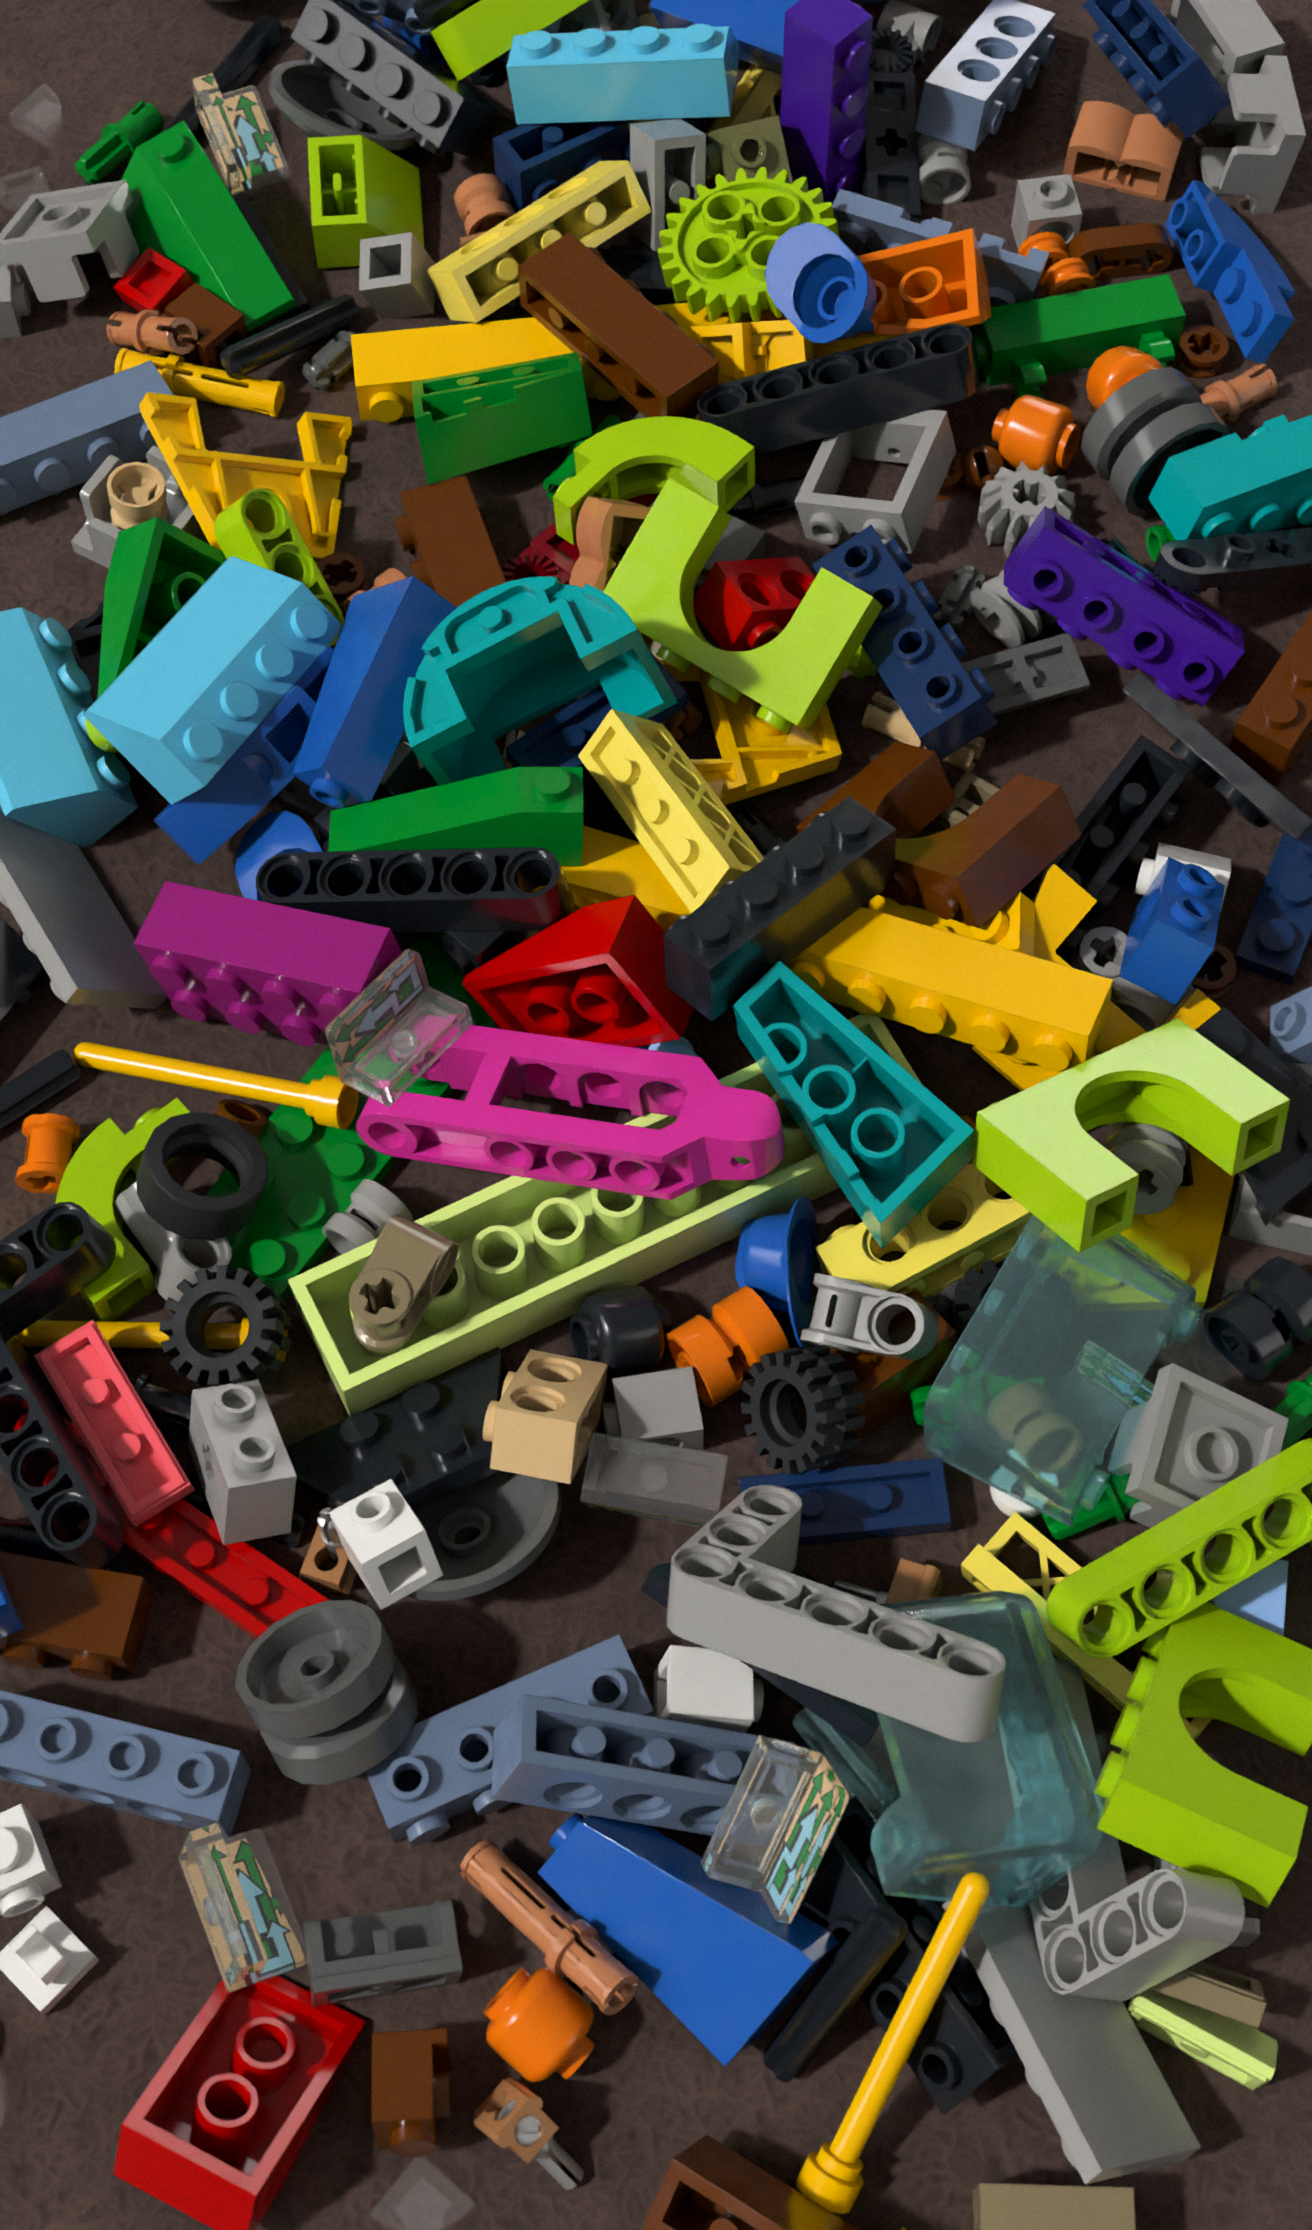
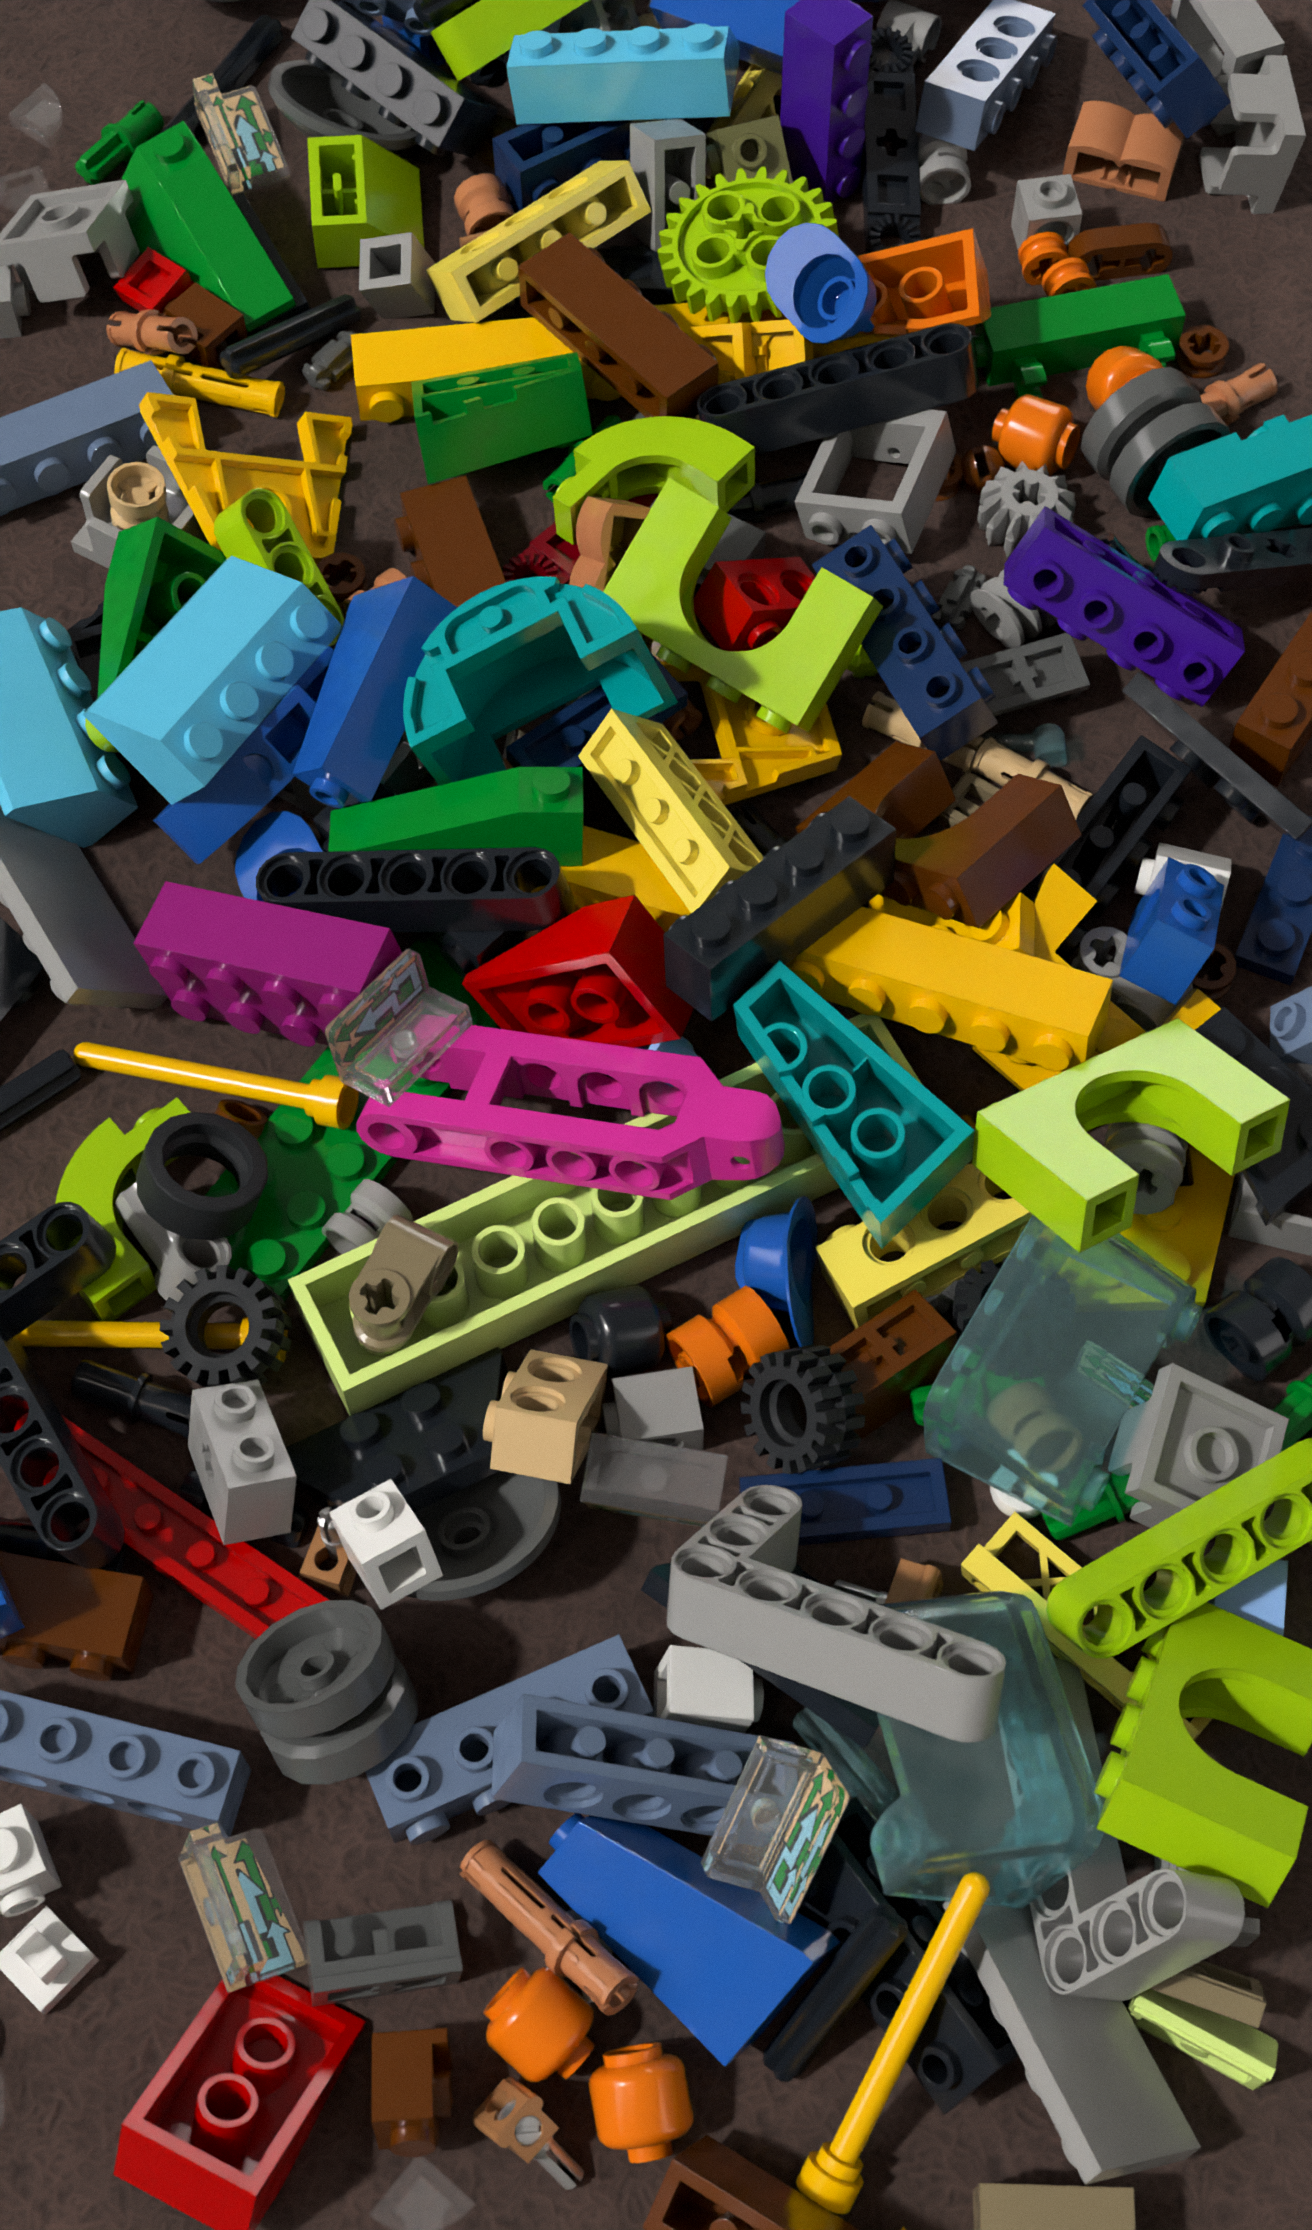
(46, 1152): orange bush -> none
(114, 1423): coral tile -> none
(641, 2101): none -> orange head
(857, 1319): light grey piece -> none
(882, 226): sand blue wing -> none
(1002, 764): none -> tan pin
(1045, 741): none -> clear light blue hand
(1235, 267): blue slope -> none

